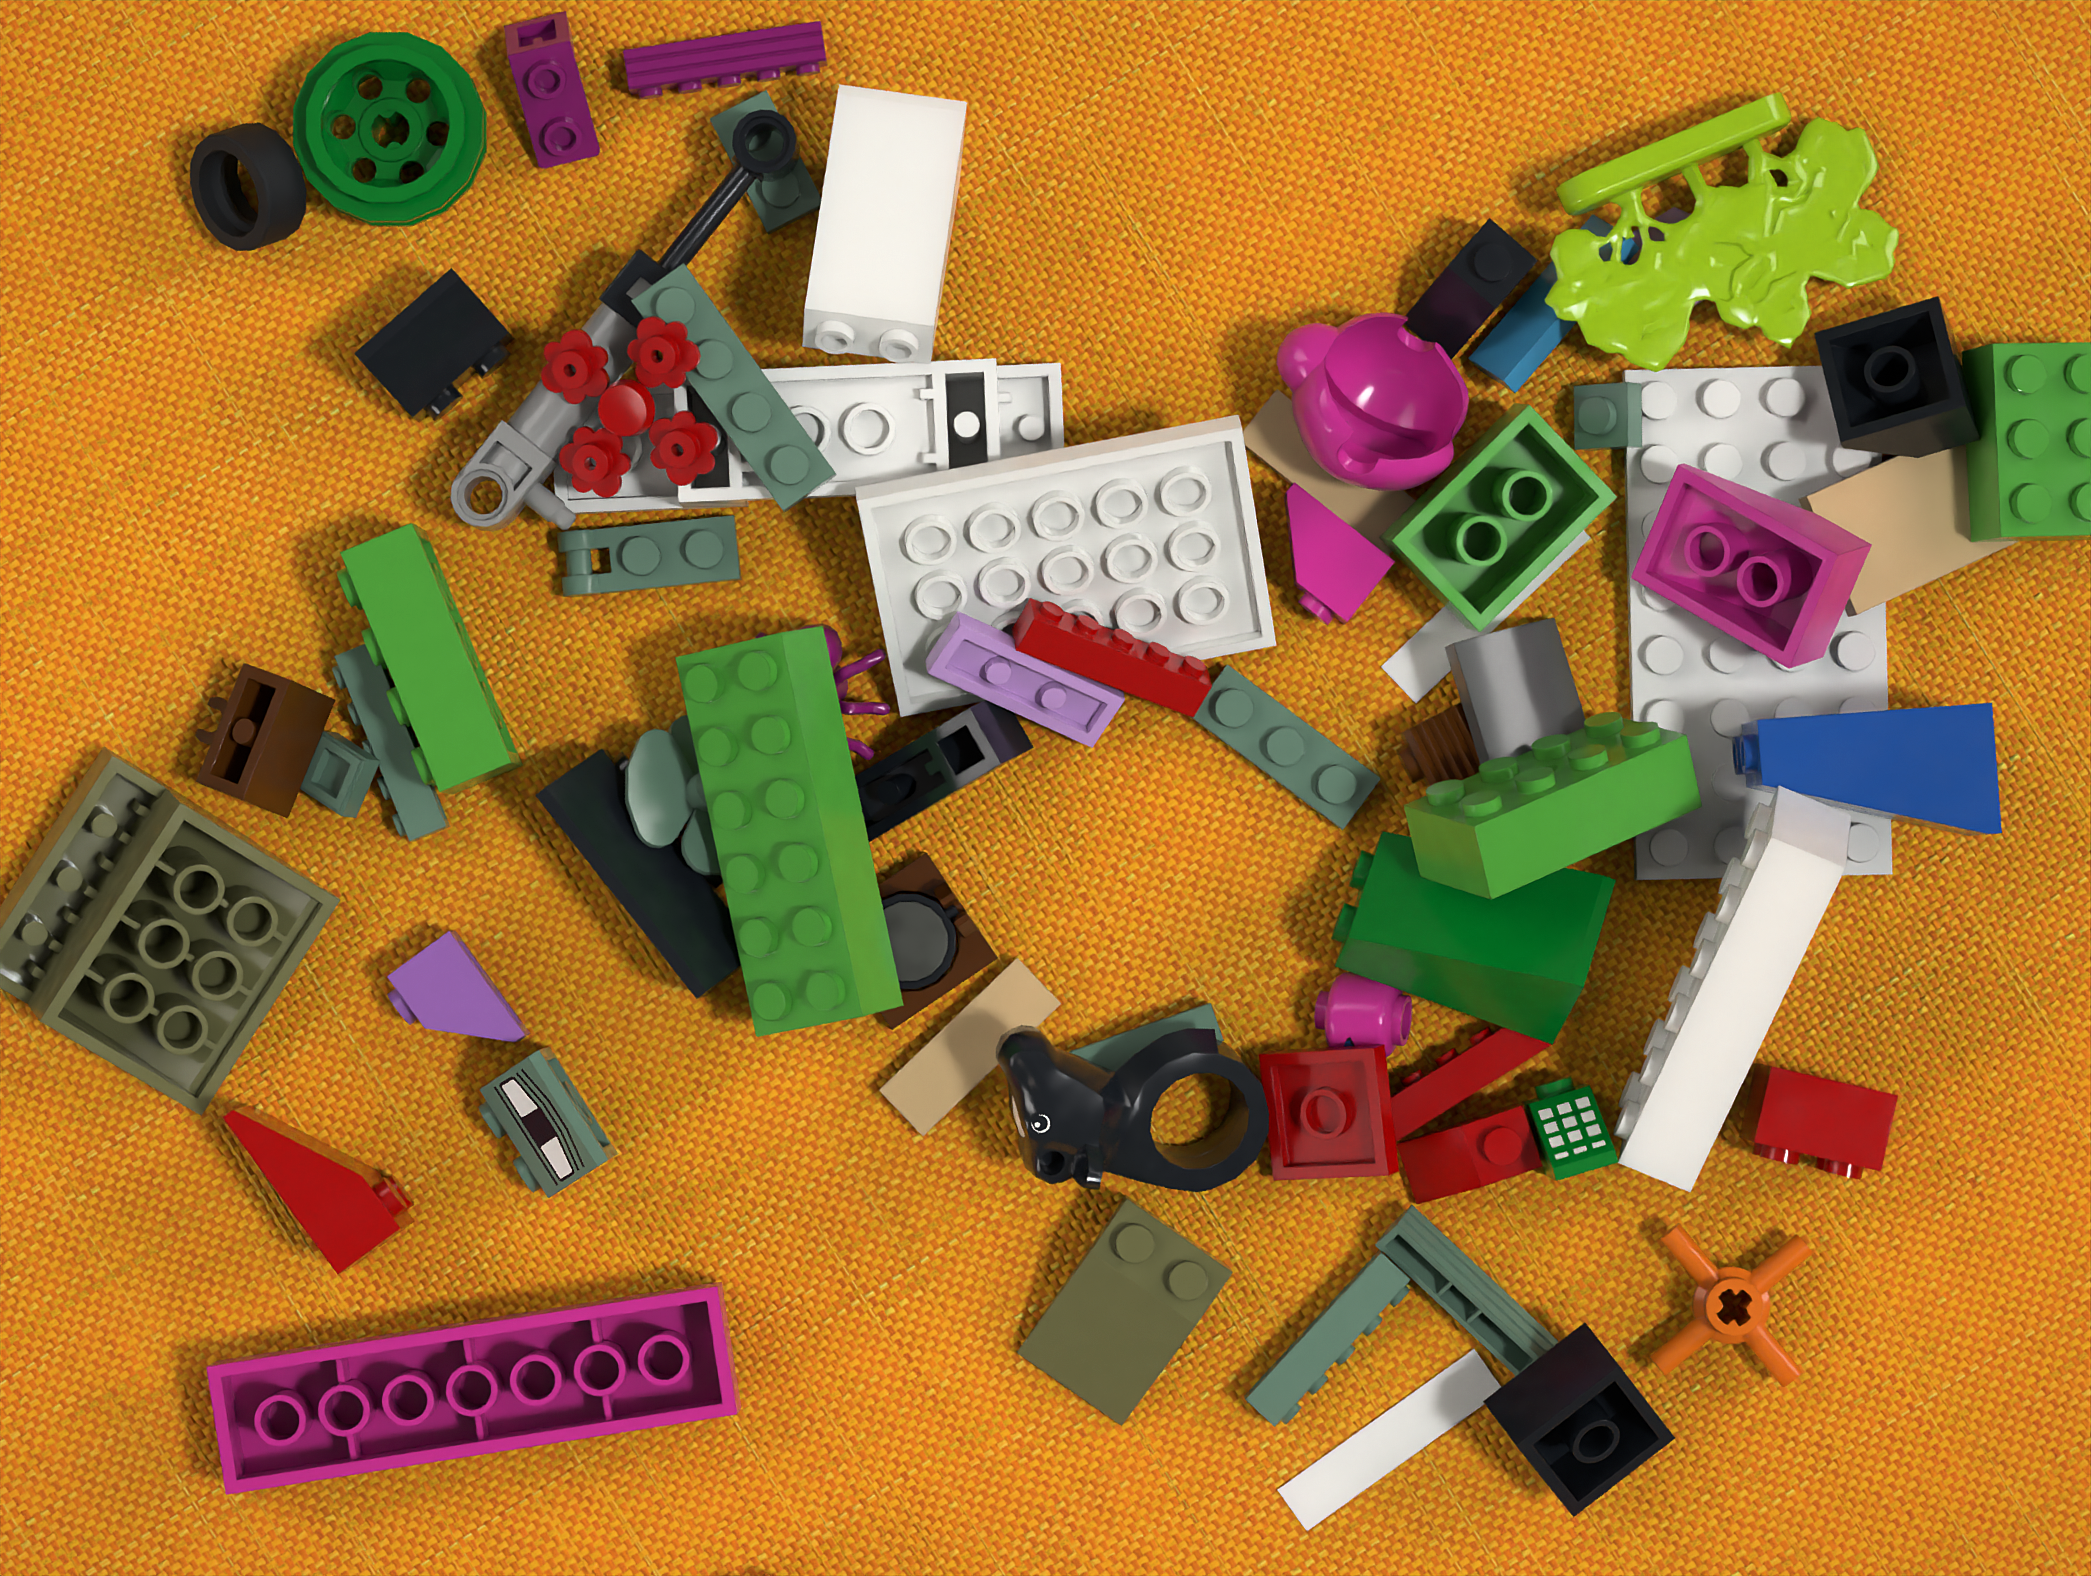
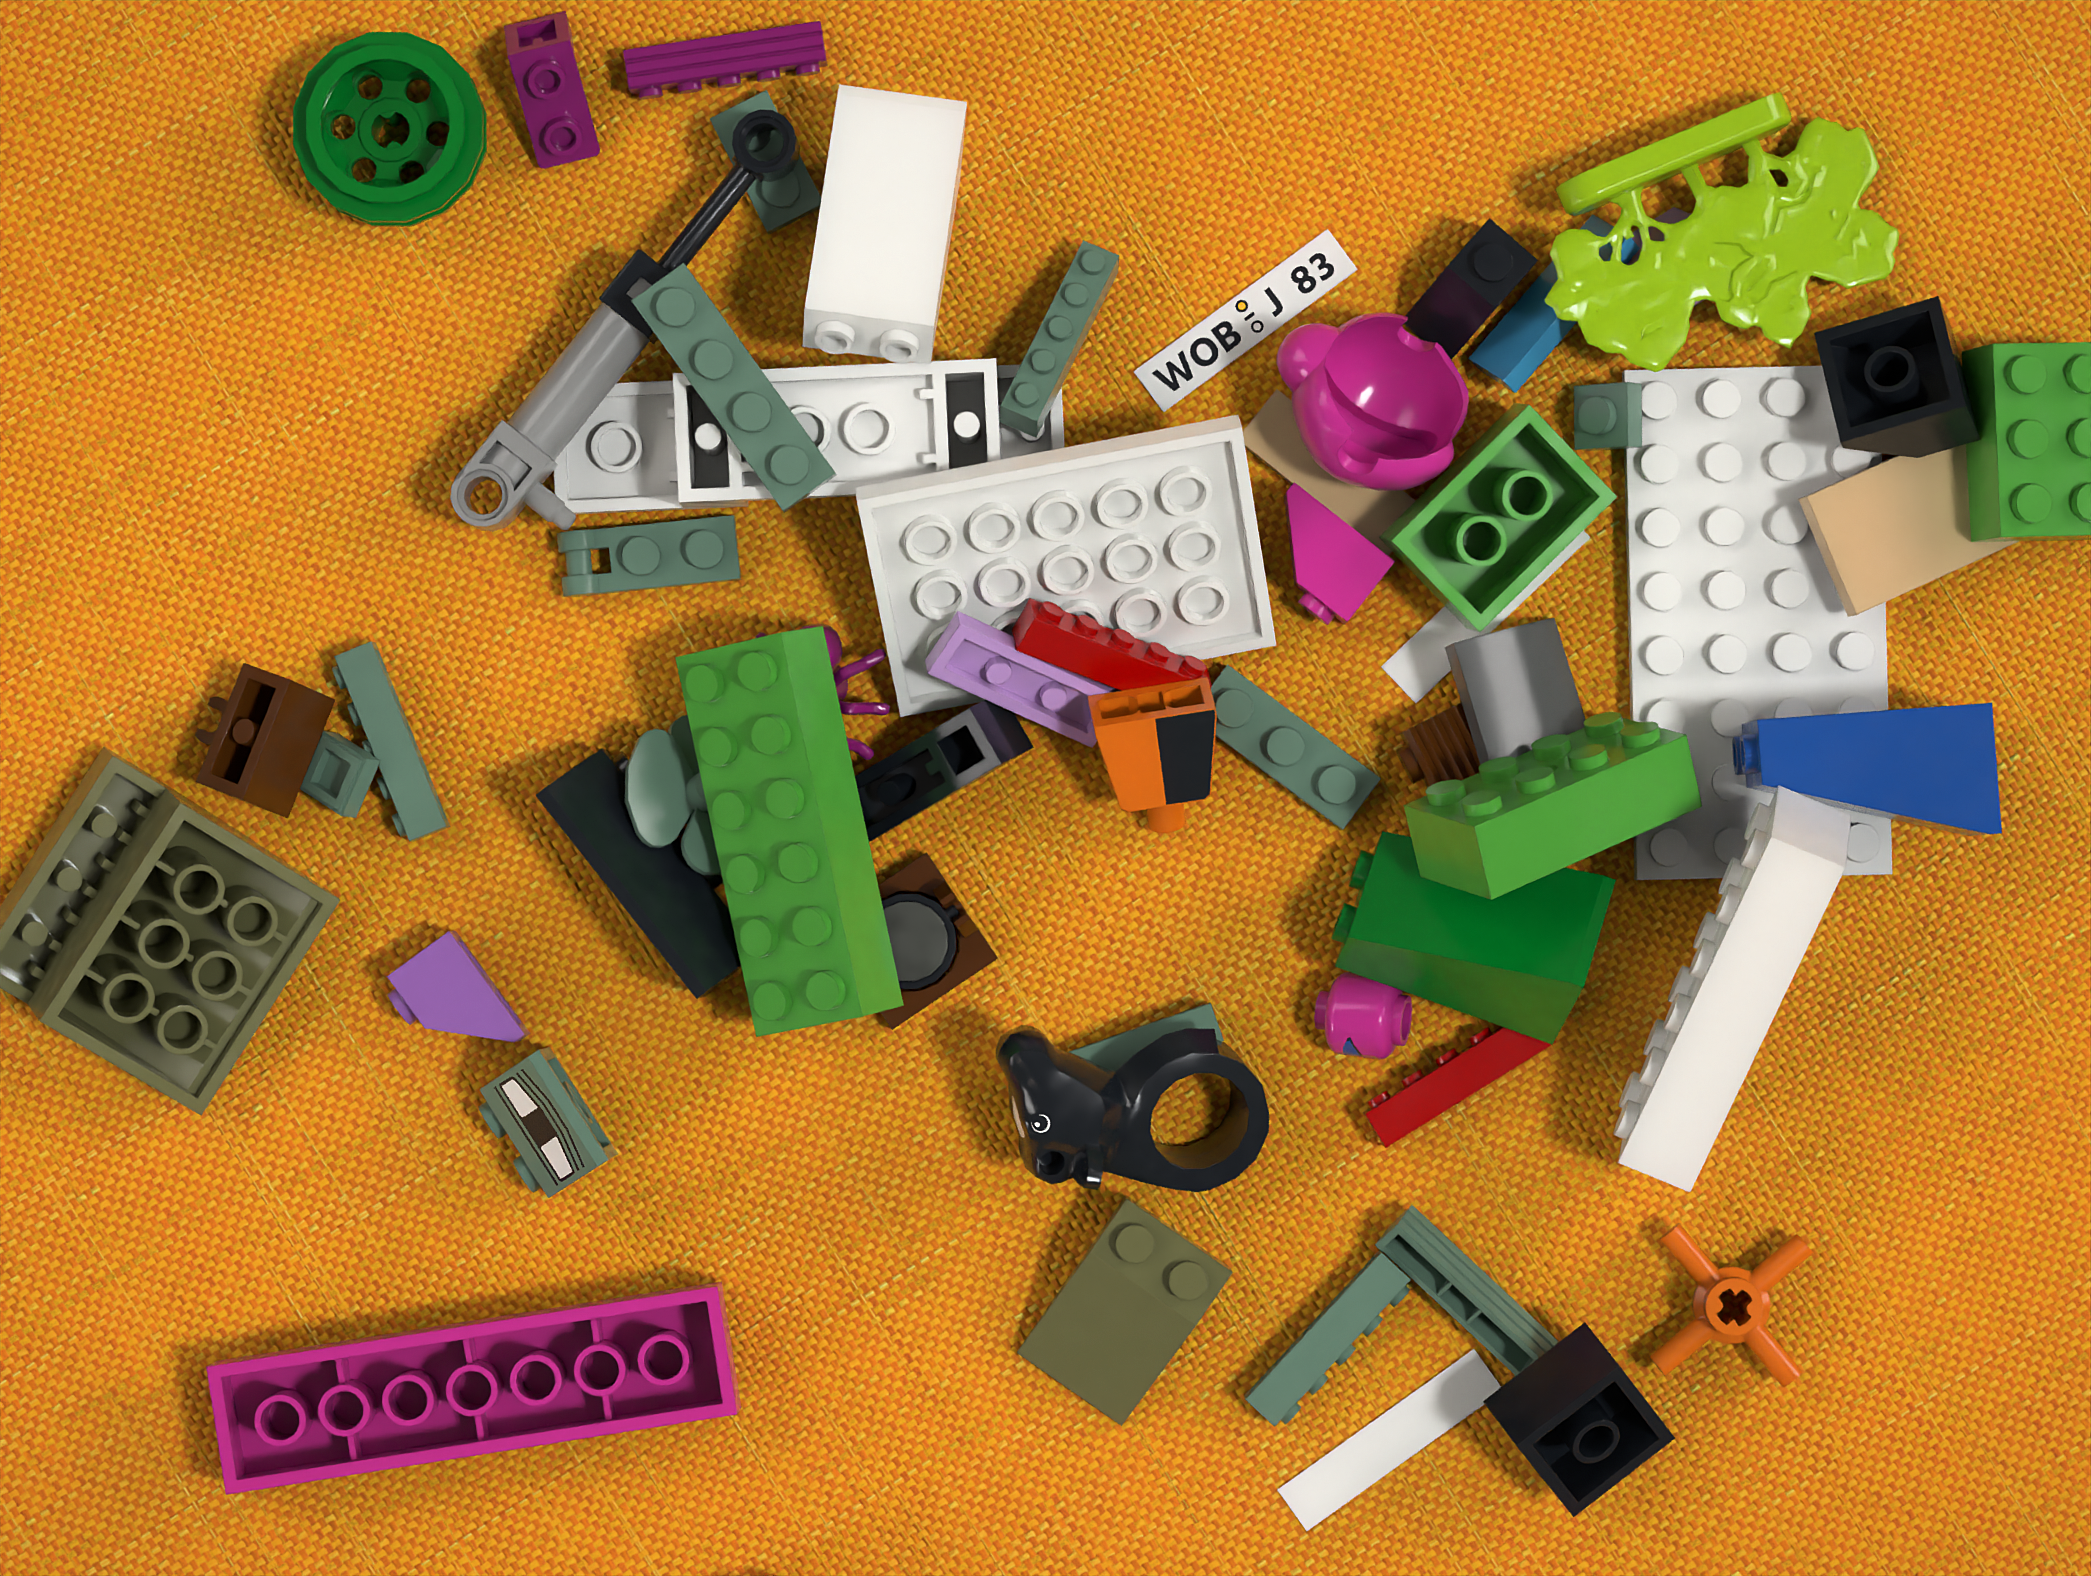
(276, 181): black tyre -> none
(331, 1194): red slope -> none
(430, 659): bright green brick -> none
(436, 348): black slope -> none
(629, 407): red plant -> none
(967, 1047): tan tile -> none
(1059, 339): none -> sand green piece
(1158, 747): none -> orange torso
(1245, 320): none -> white sticker
(1329, 1112): red plate -> none
(1469, 1154): red slope -> none
(1569, 1129): green slope -> none
(1751, 565): dark pink slope -> none
(1817, 1117): red brick -> none

